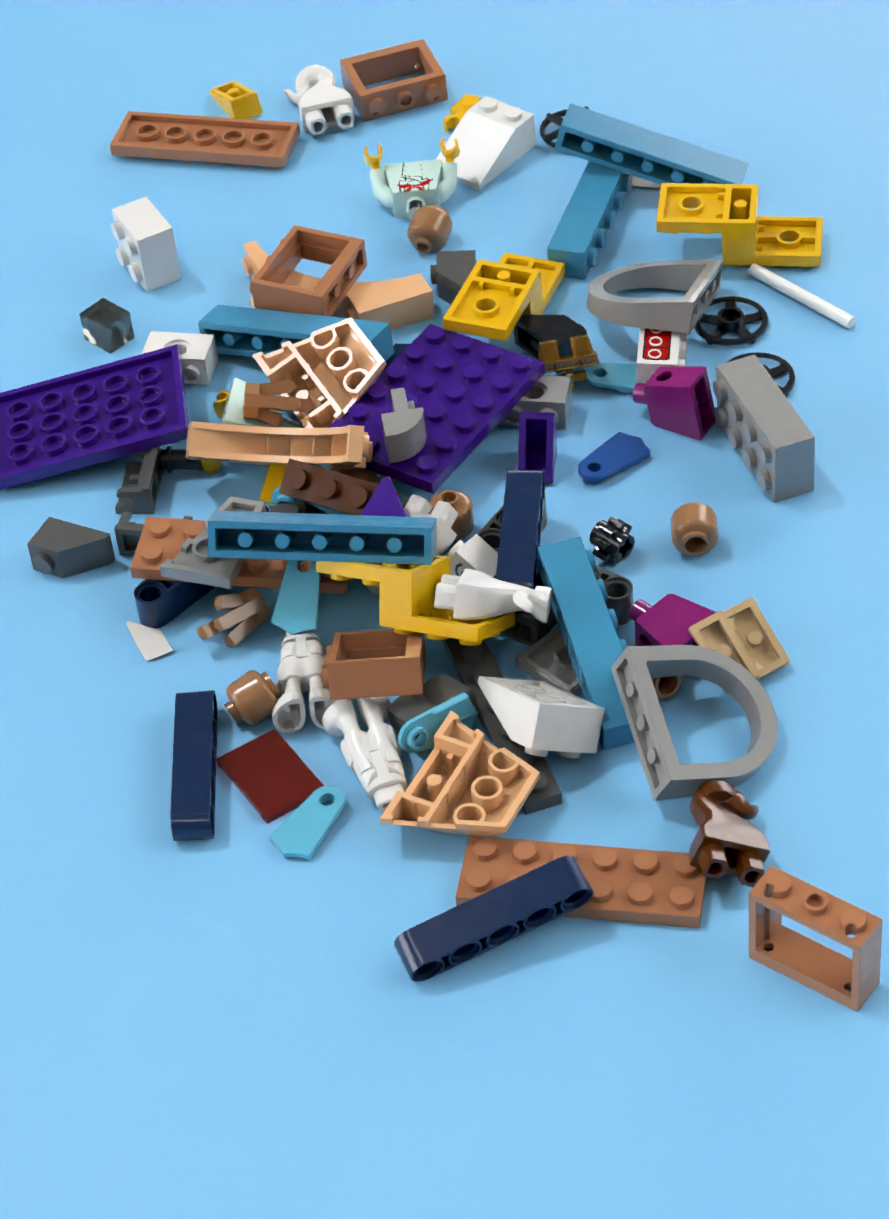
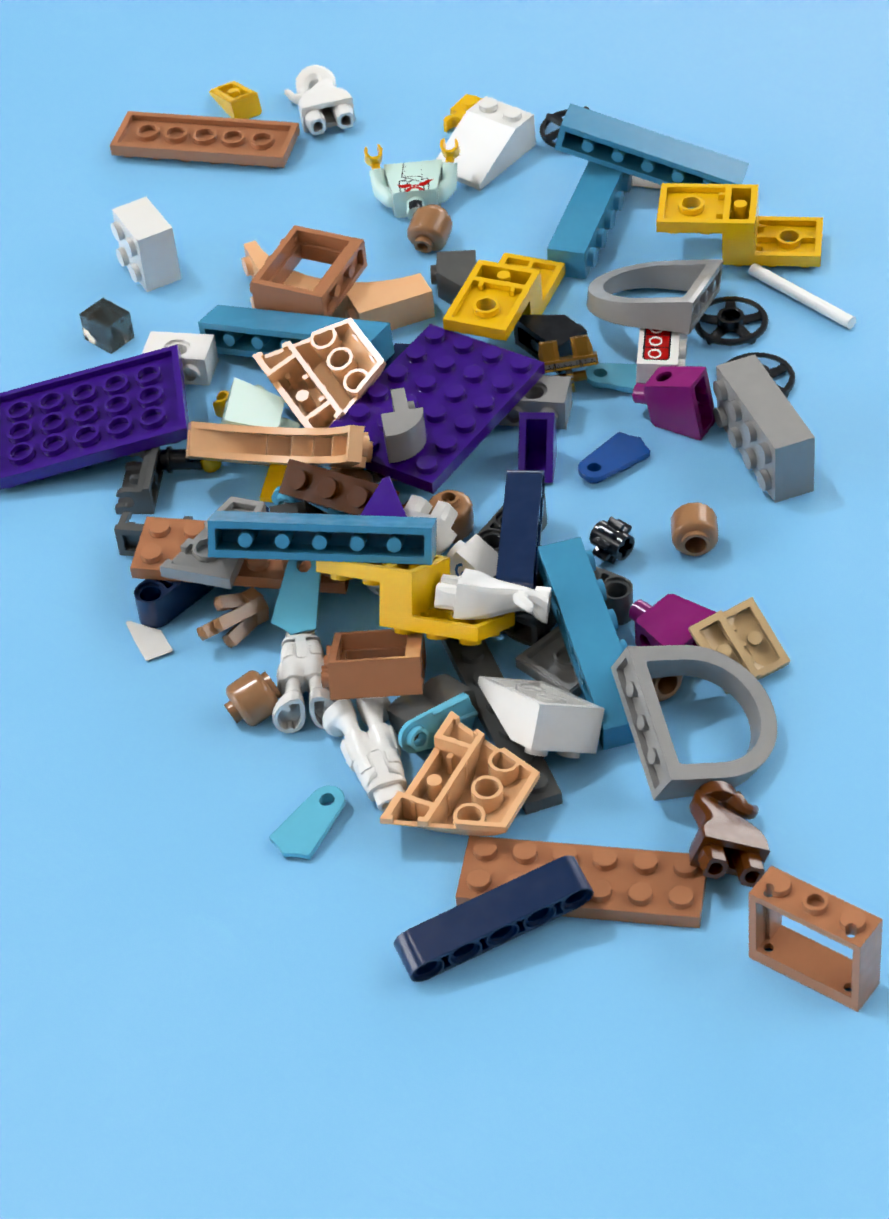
(69, 548): dark grey slope -> none
(194, 766): dark blue beam -> none
(260, 400): medium nougat rock -> none
(269, 775): clear red piece -> none
(391, 64): nougat window -> none

